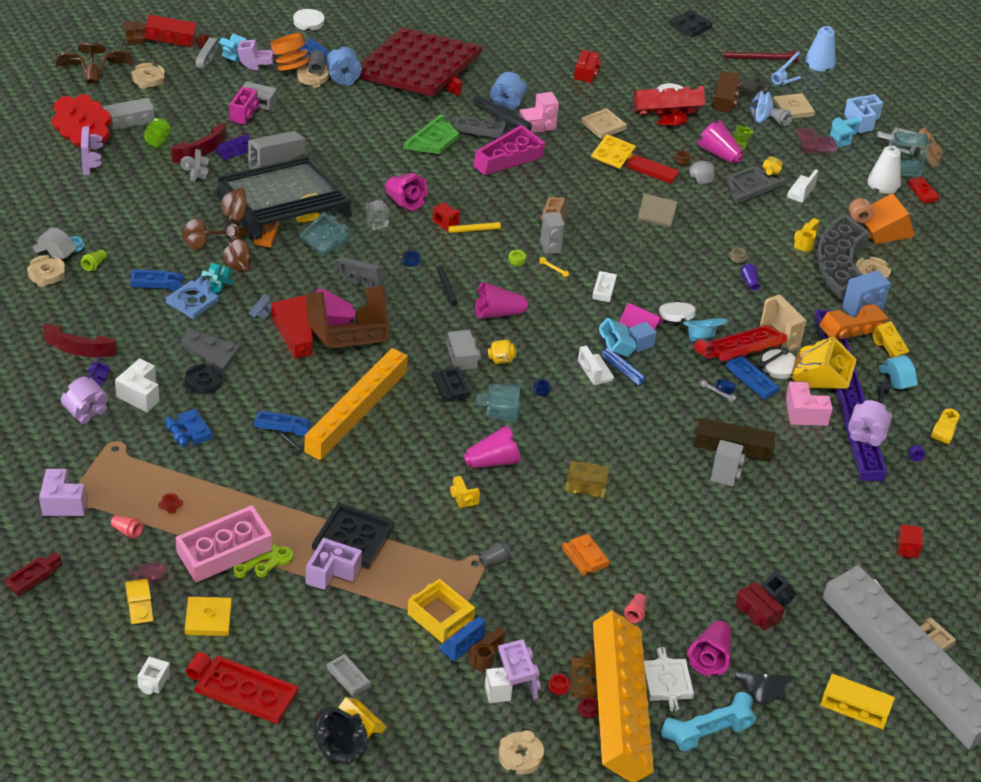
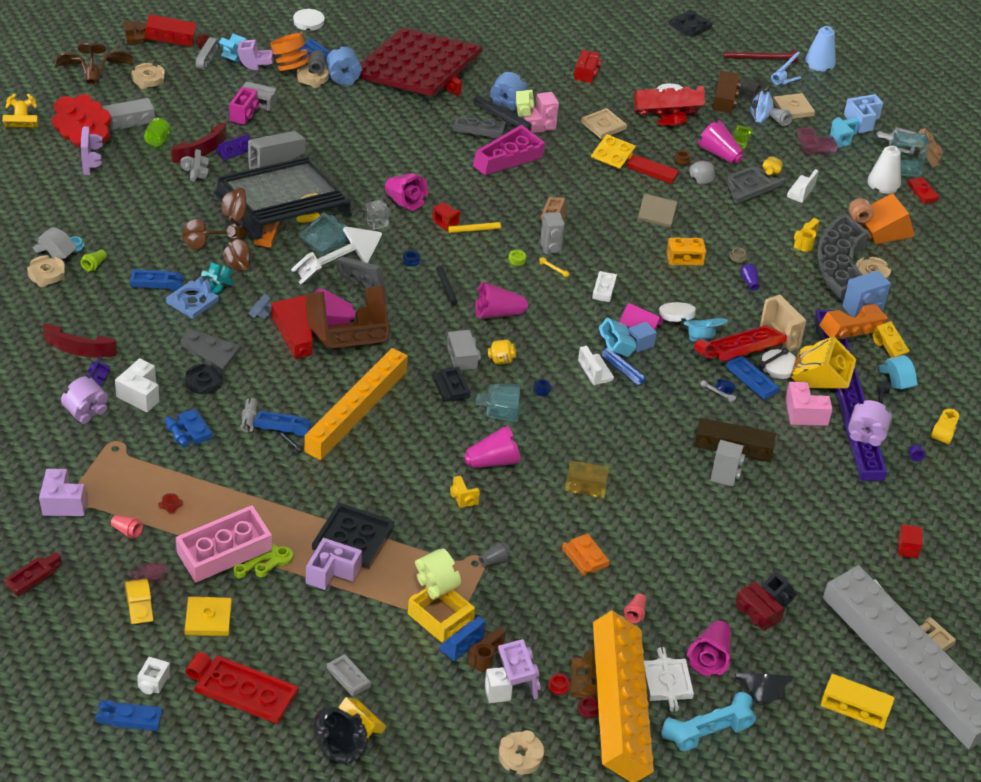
(21, 116): none -> yellow piece
(129, 715): none -> blue hinge
(249, 415): none -> light grey pin
(361, 241): none -> white piece
(433, 137): bright green wing -> none
(437, 573): none -> yellowish green brick
(524, 102): none -> yellowish green brick
(686, 251): none -> light orange brick

